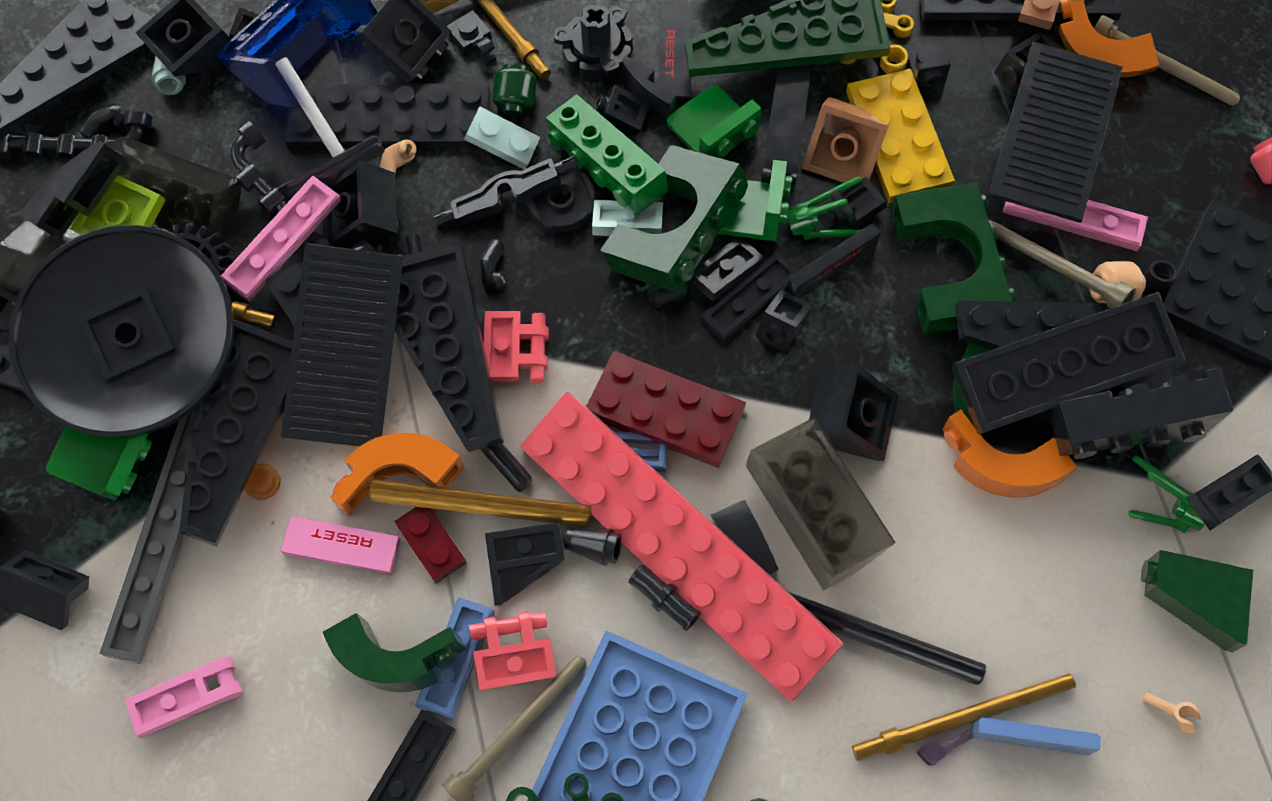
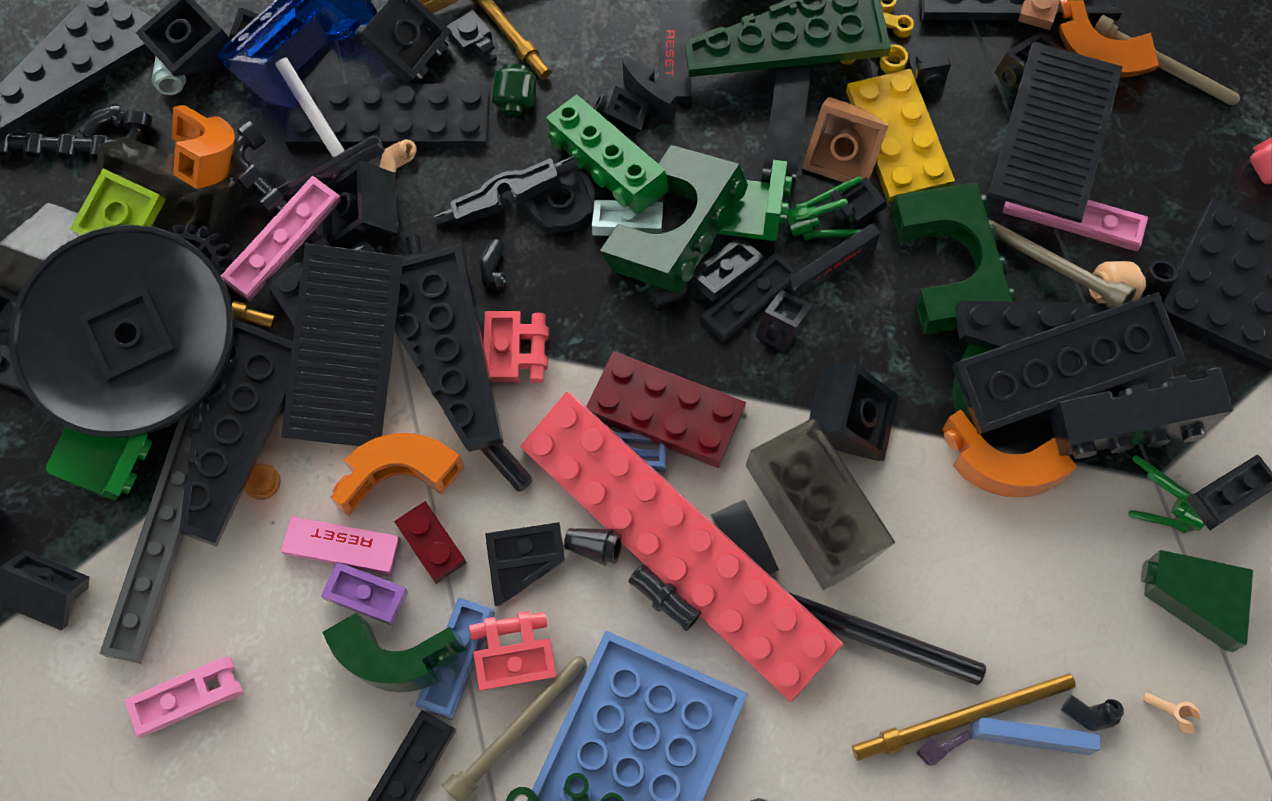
(74, 189): black slope -> none
(201, 147): none -> orange arch
(364, 593): none -> medium lavender plate
(479, 503): pearl gold axle -> none
(502, 138): light aqua plate -> none
(596, 40): black piece -> none
(714, 122): green bracket -> none
(1096, 716): none -> black arm

